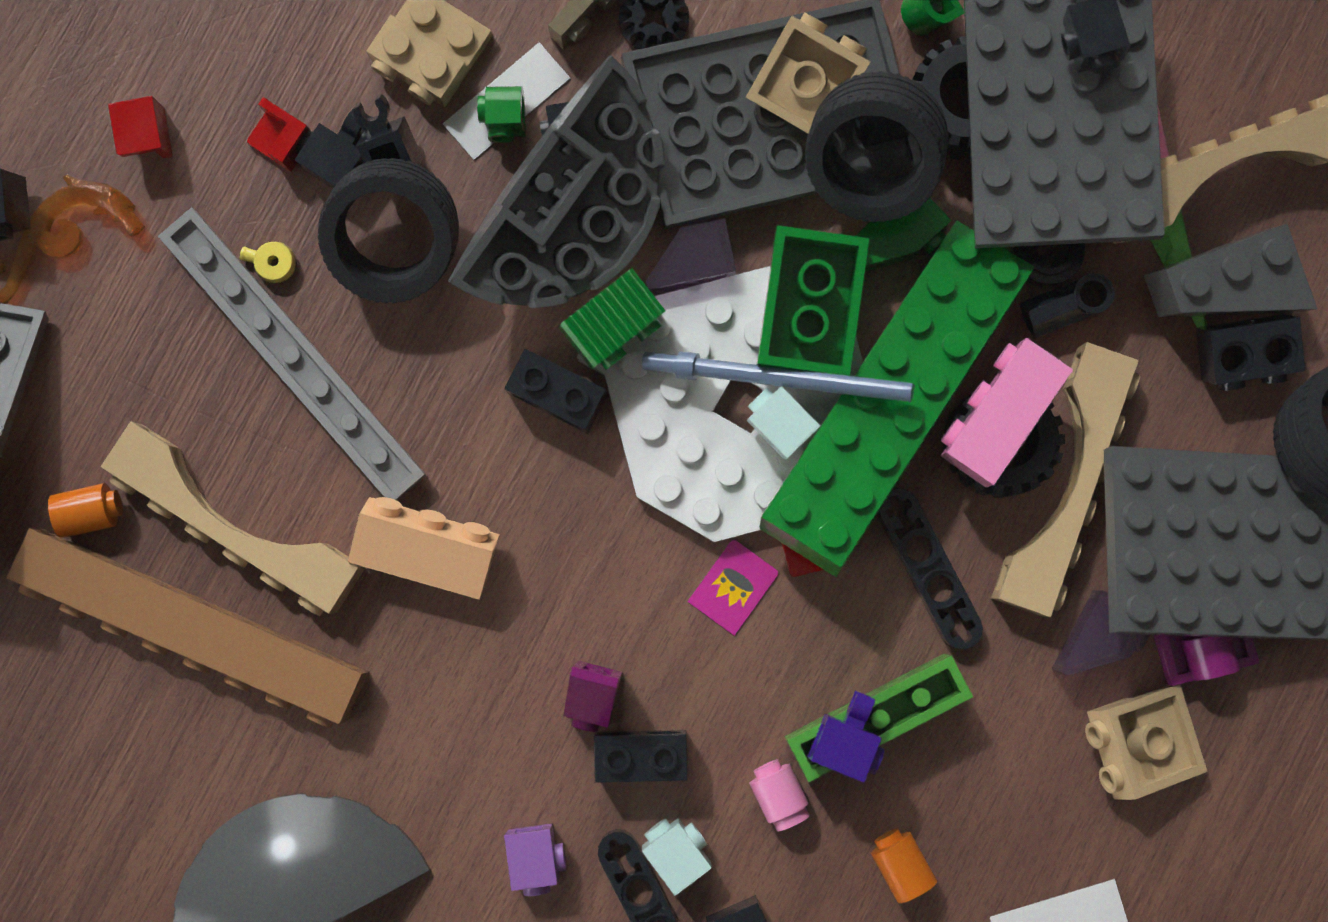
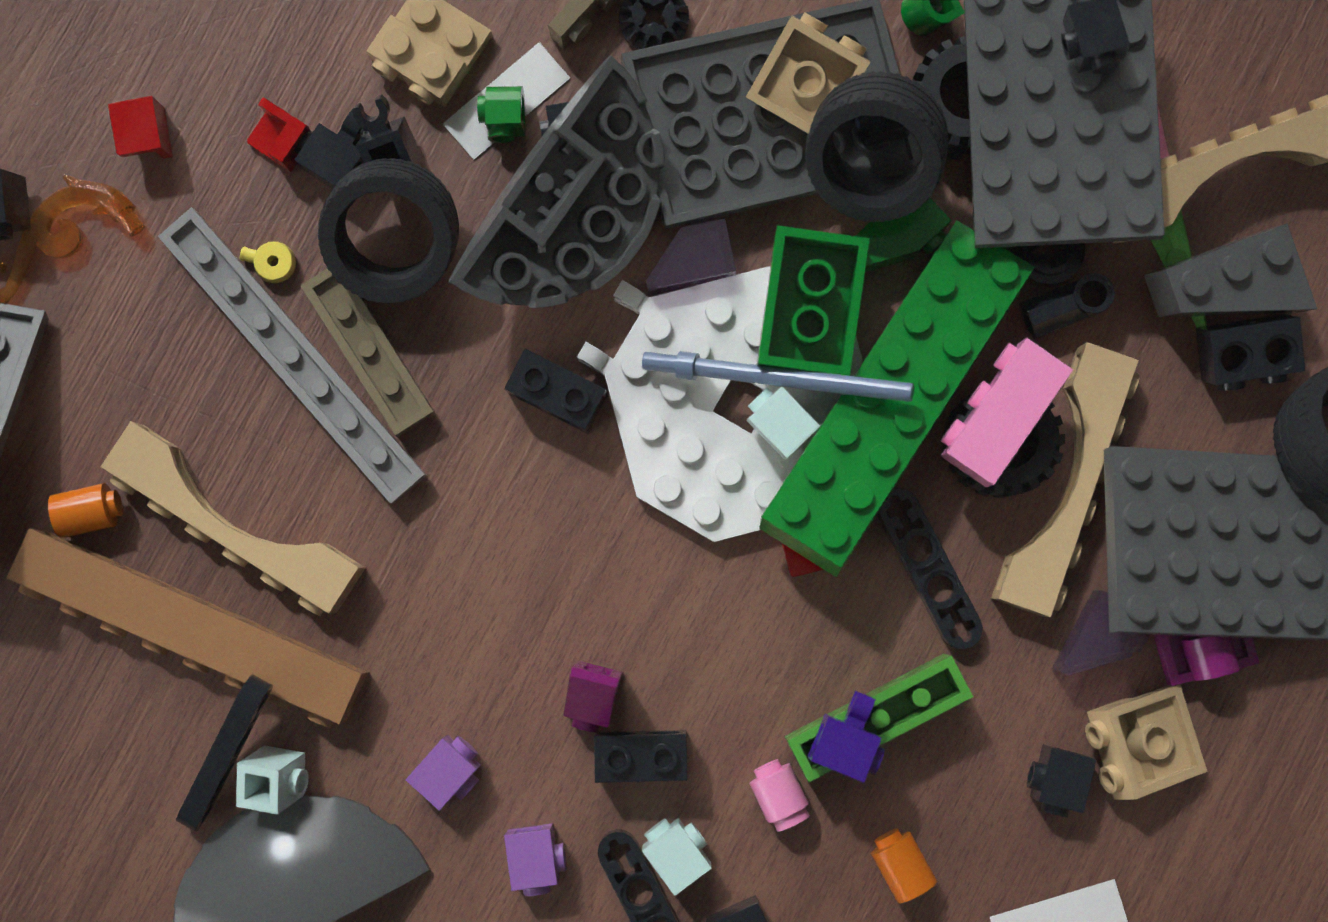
(224, 752): none -> black beam
(271, 779): none -> light aqua brick
(369, 353): none -> dark tan plate
(423, 547): light nougat brick -> none
(446, 772): none -> medium lavender brick
(612, 320): green brick -> none
(733, 586): dark pink sticker -> none
(1061, 780): none -> black brick

